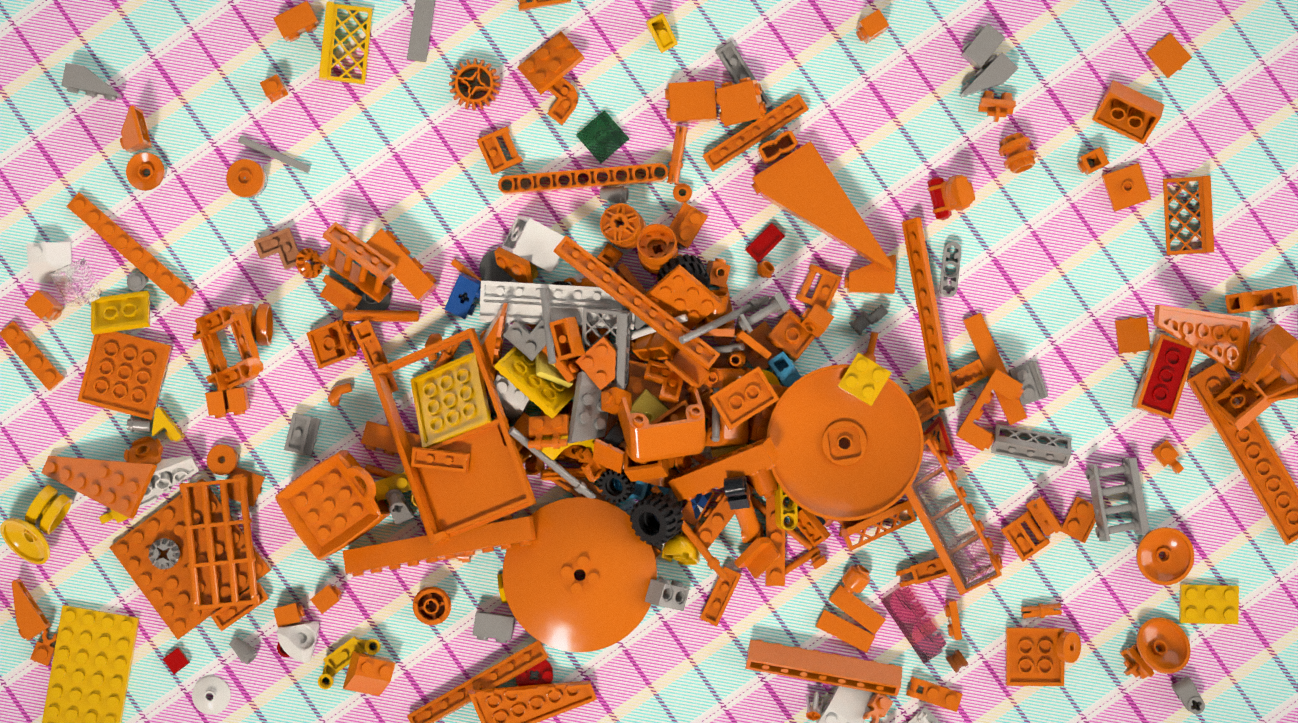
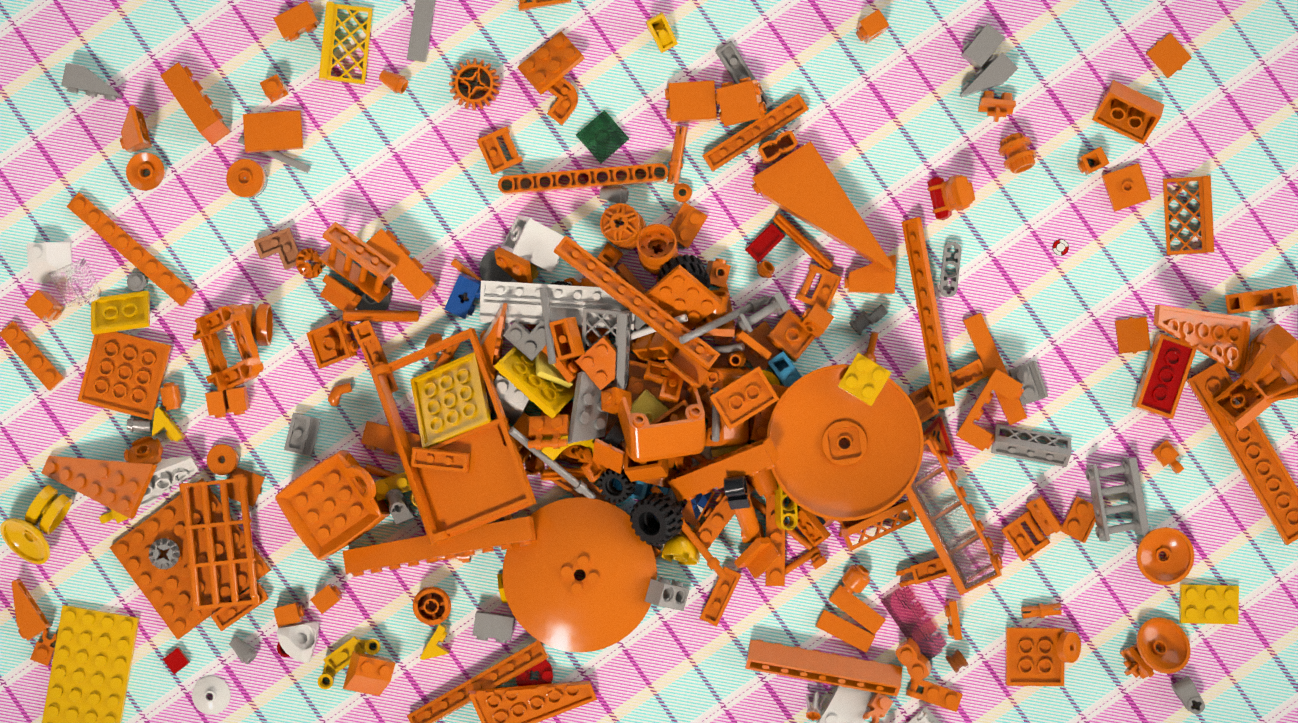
(170, 396): none -> orange brick
(195, 103): none -> orange wedge
(273, 131): none -> orange tile
(394, 81): none -> orange cone
(433, 649): none -> yellow slope
(803, 242): none -> orange axle
(911, 657): none -> orange brick
(1060, 247): none -> sticker

